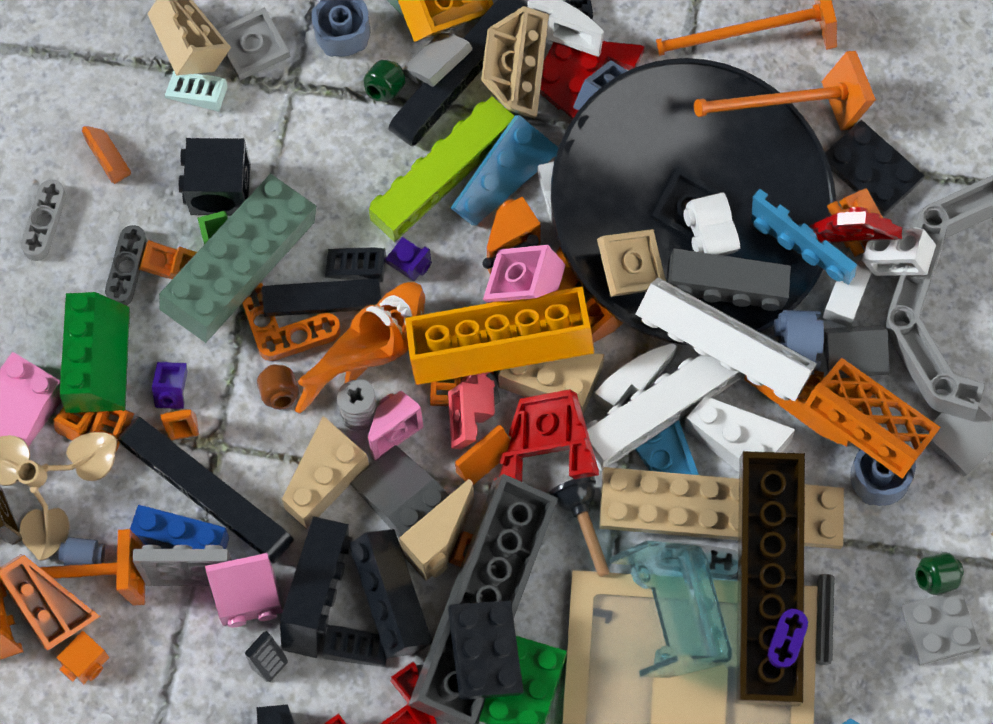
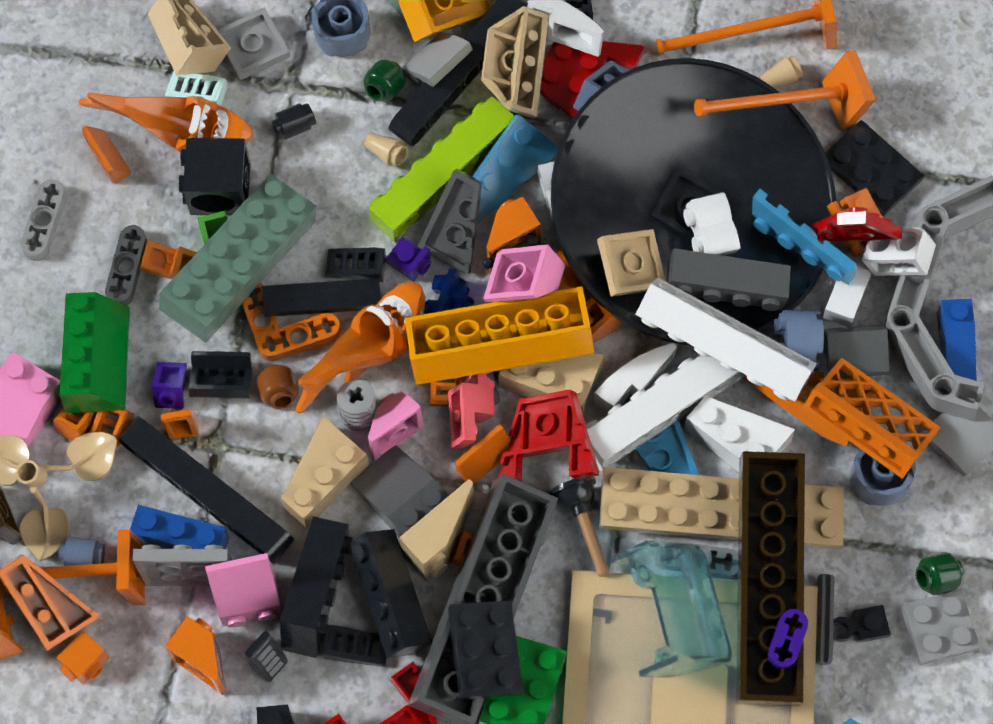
(174, 117): none -> orange piece
(198, 652): none -> orange slope
(220, 374): none -> black bracket
(293, 120): none -> black brick
(387, 149): none -> tan cone
(452, 293): none -> clear blue hips
(454, 222): none -> dark grey wing
(783, 73): none -> tan cone
(867, 623): none -> black plate
(958, 336): none -> blue slope

